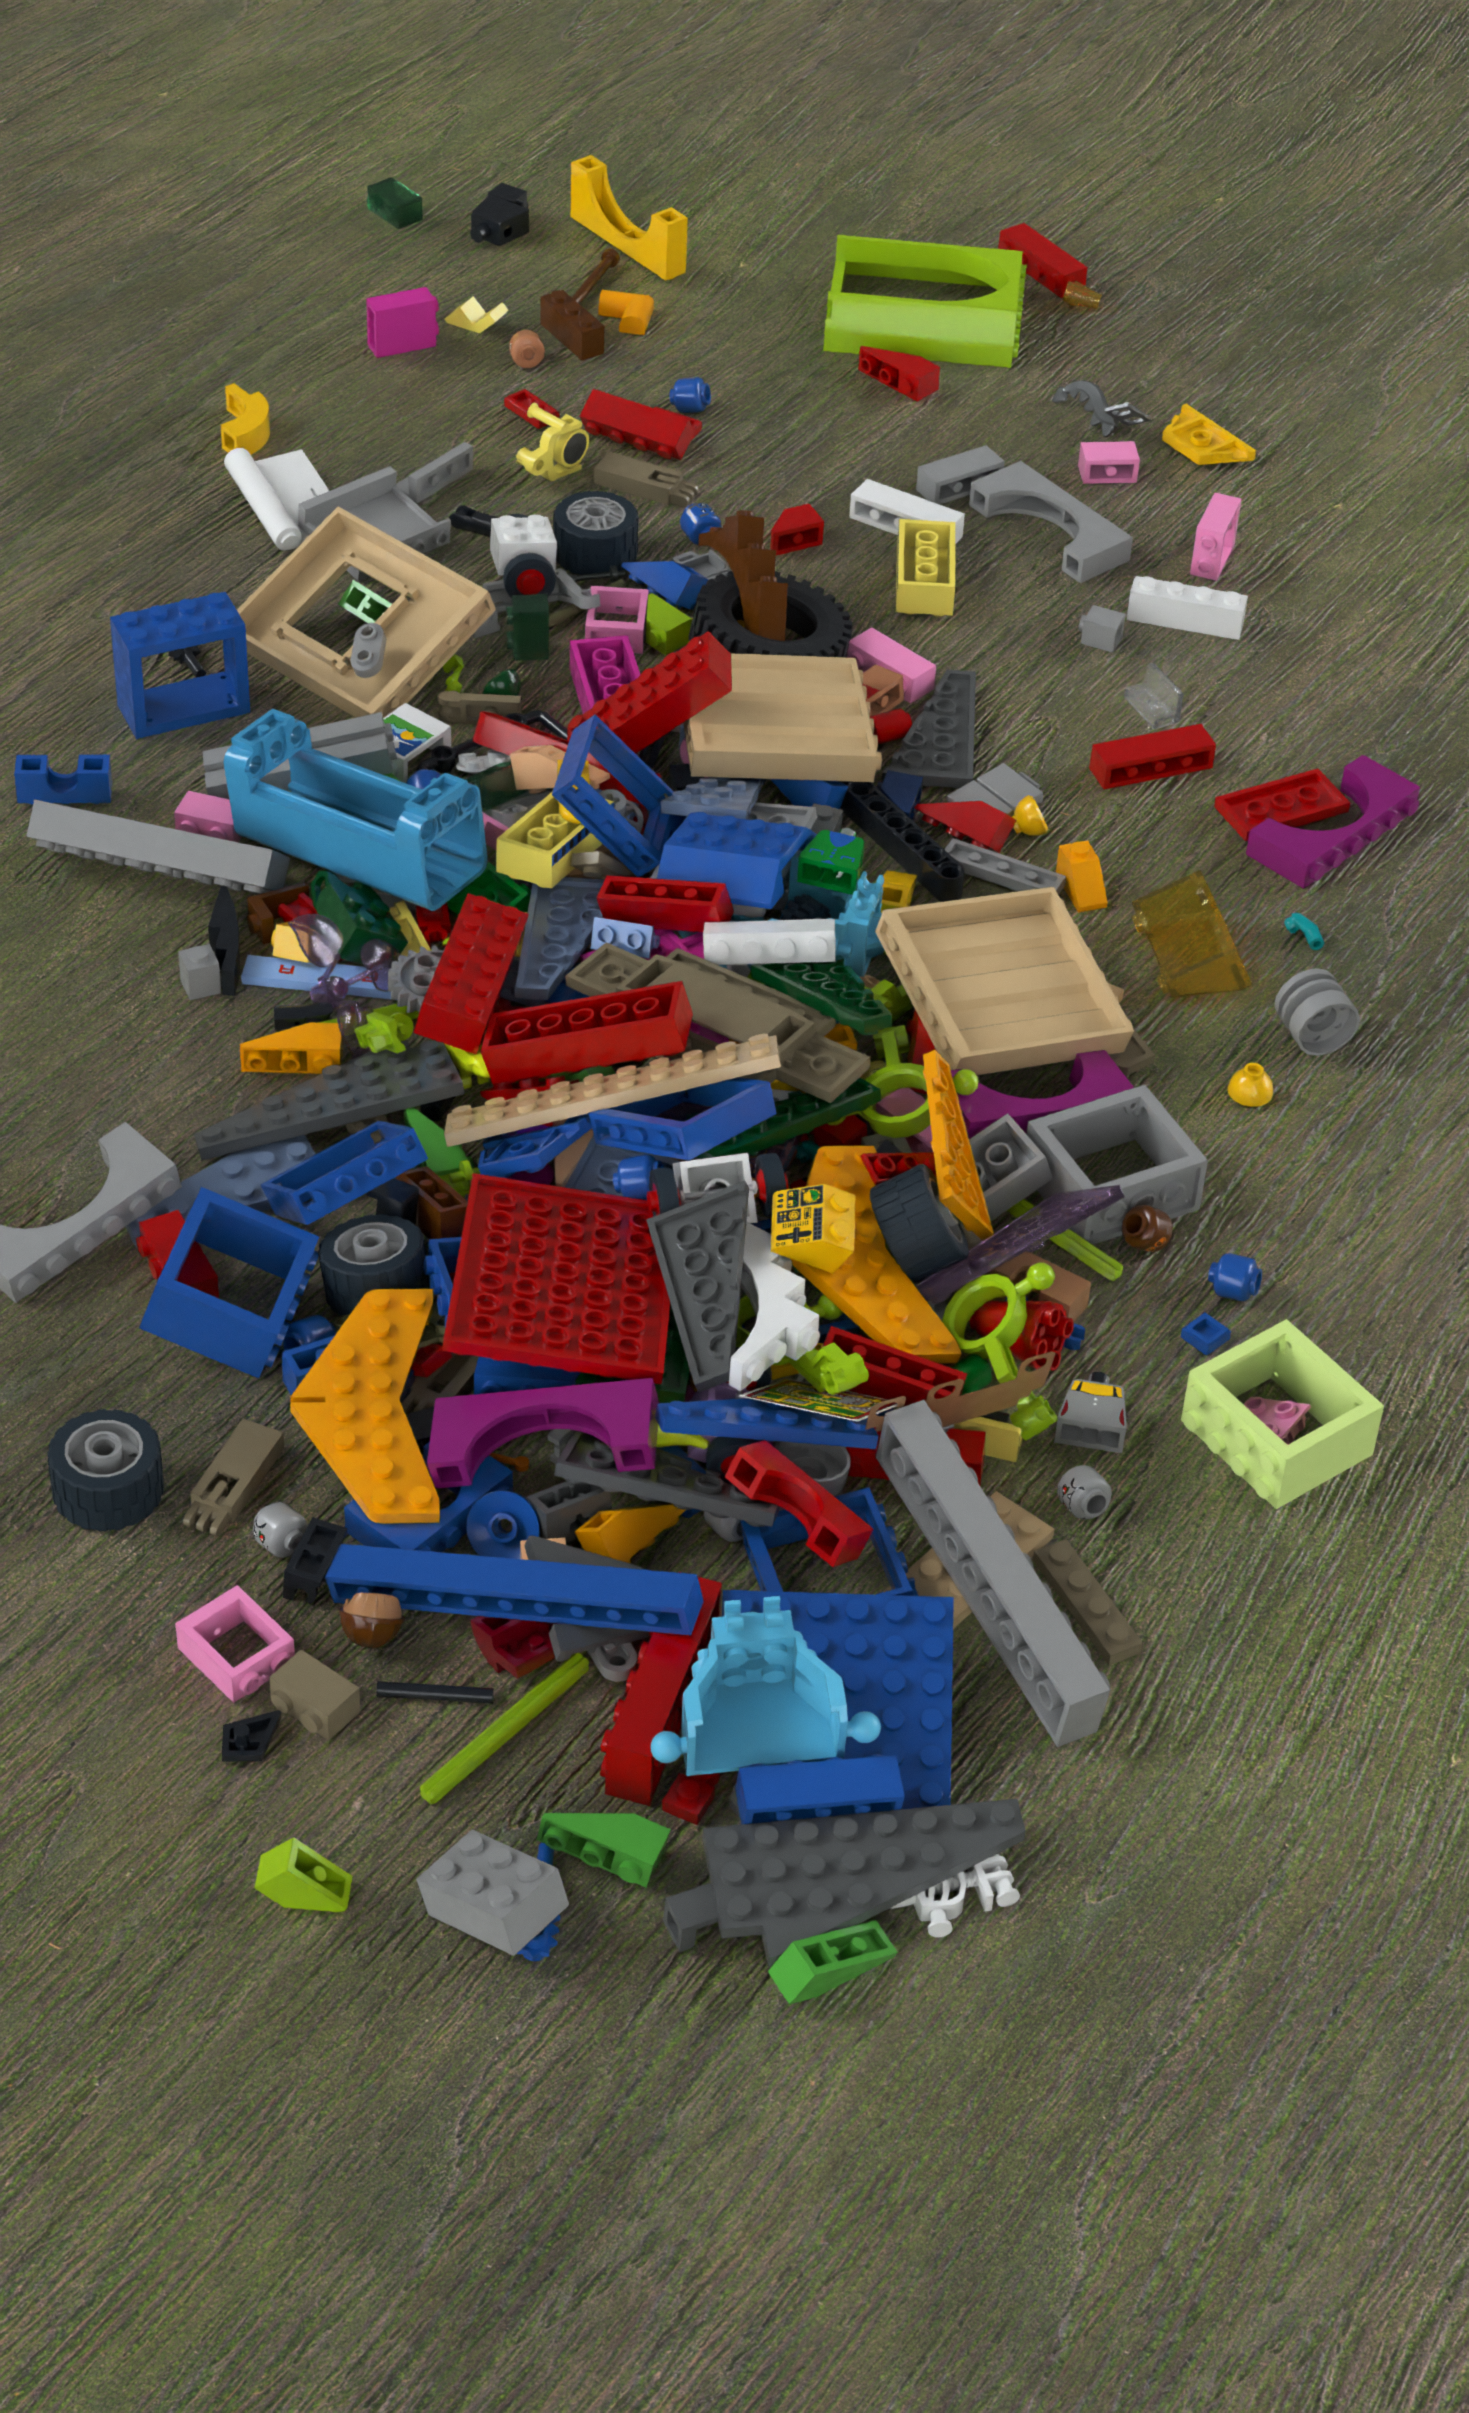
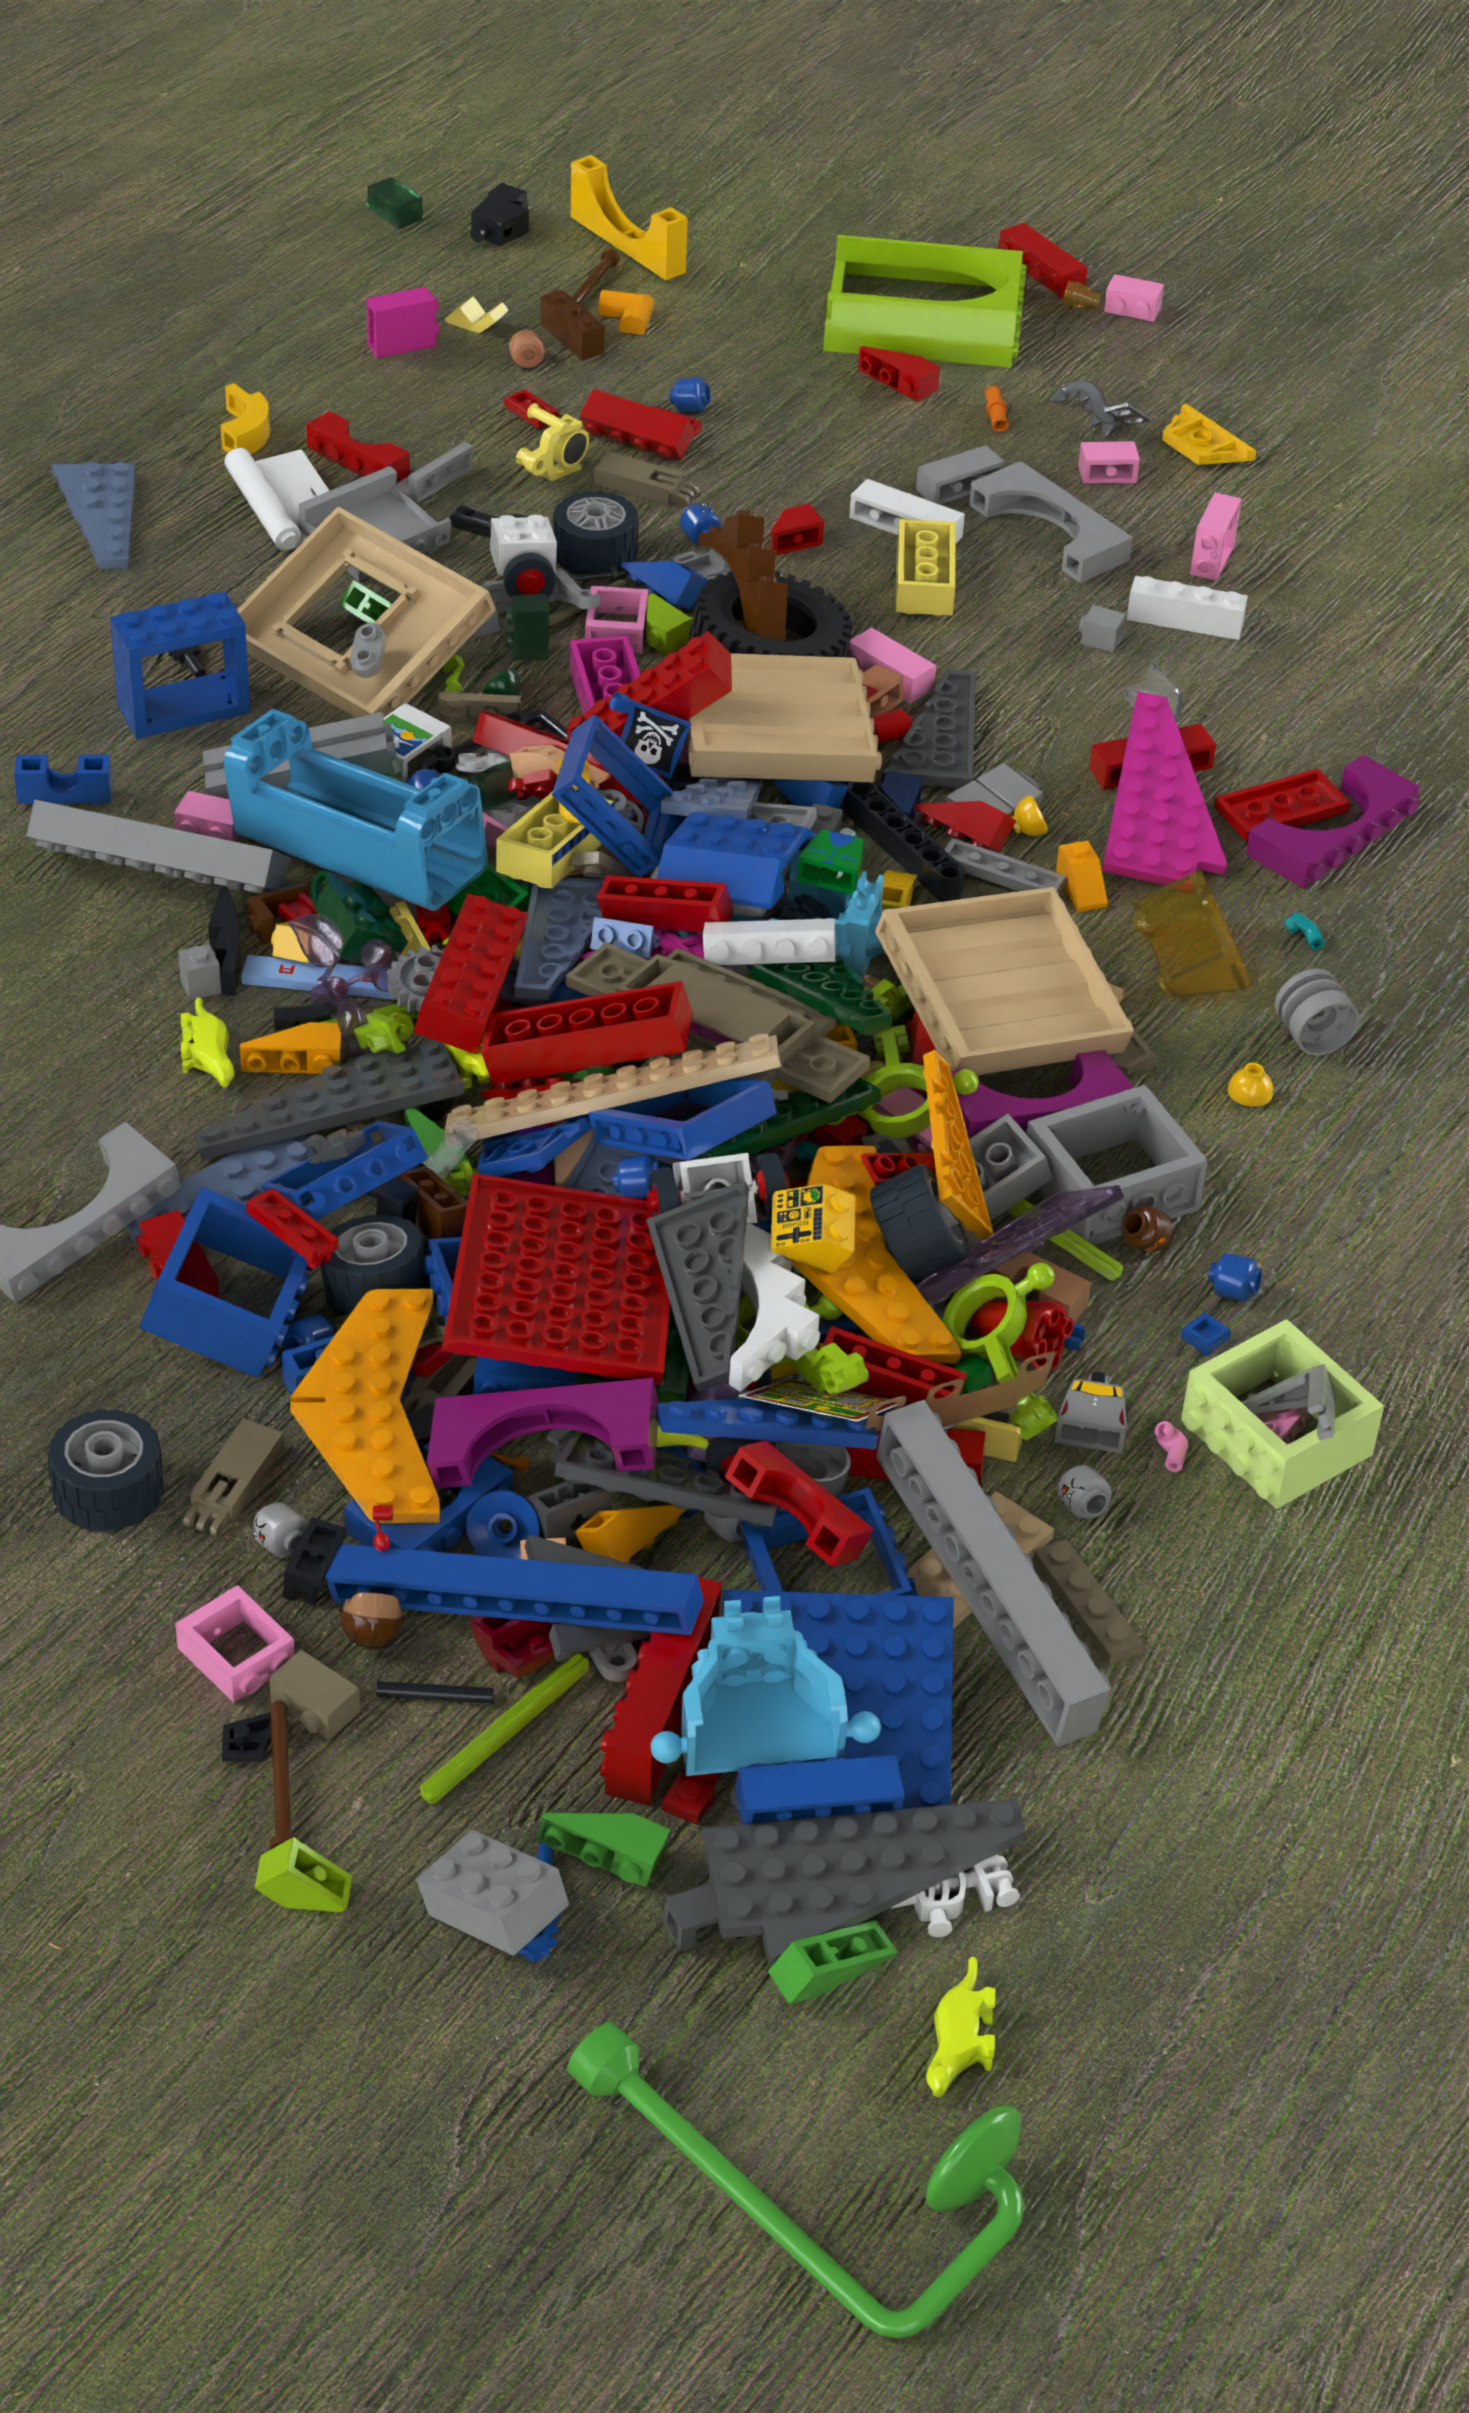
(102, 506): none -> sand blue wing
(209, 1044): none -> neon yellow animal
(280, 1775): none -> reddish brown bar
(293, 1227): none -> red hinge
(331, 438): none -> red arch
(339, 1145): none -> dark grey plate
(381, 1540): none -> red piece
(459, 1139): none -> clear leg
(535, 783): none -> red plate
(651, 734): none -> flag
(958, 2029): none -> neon yellow animal
(975, 2162): none -> bright green piece
(996, 409): none -> orange pin
(1133, 297): none -> bright pink brick
(1159, 813): none -> dark pink wing
(1173, 1443): none -> bright pink arm
(1307, 1389): none -> light grey hinge

